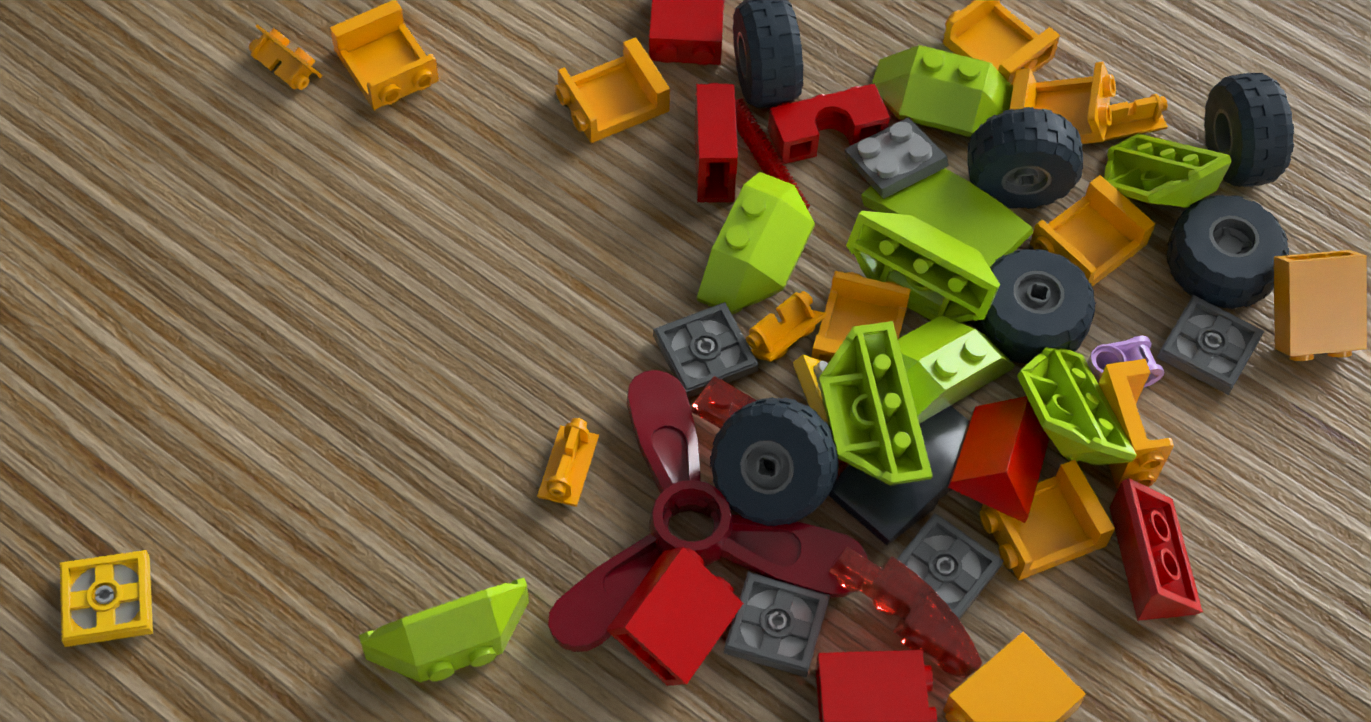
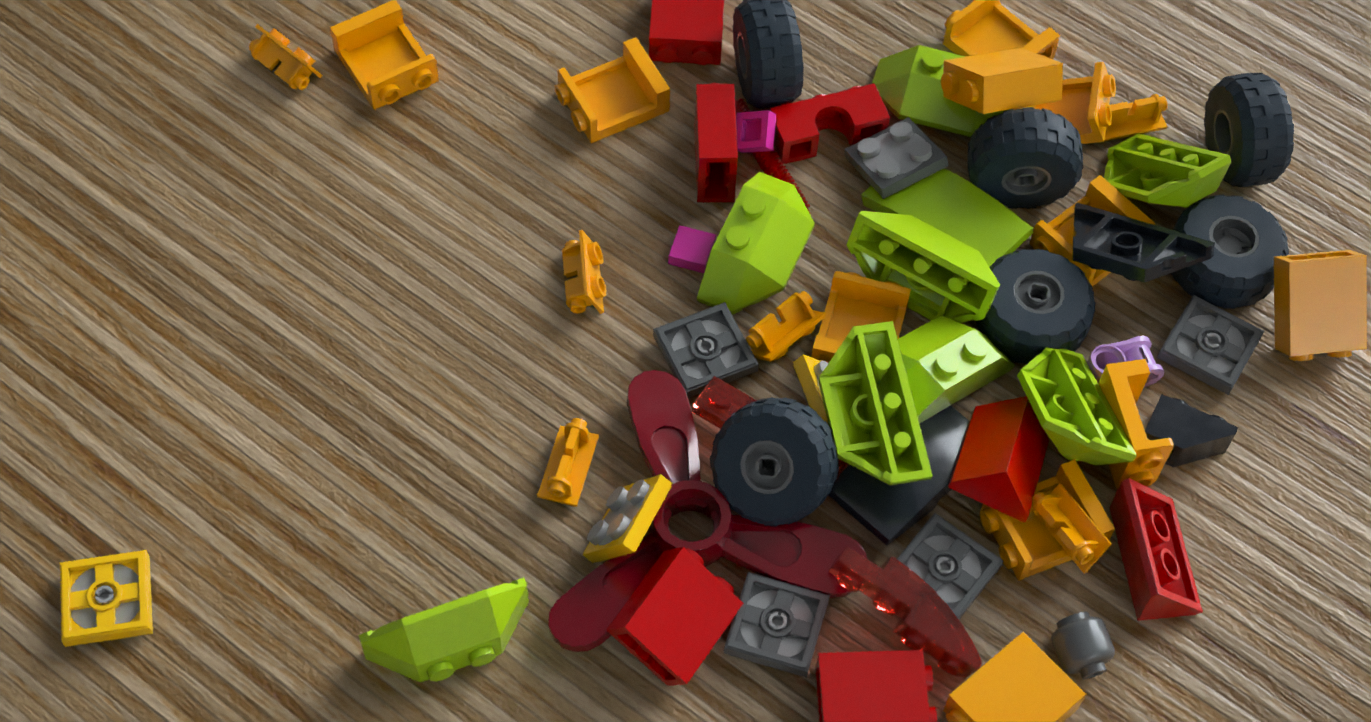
(583, 260): none -> light orange hinge
(627, 519): none -> piece
(691, 249): none -> dark pink tile
(755, 131): none -> dark pink tile
(1002, 80): none -> light orange brick
(1070, 527): none -> light orange hinge
(1083, 645): none -> dark grey head
(1133, 246): none -> black wing
(1191, 430): none -> black slope

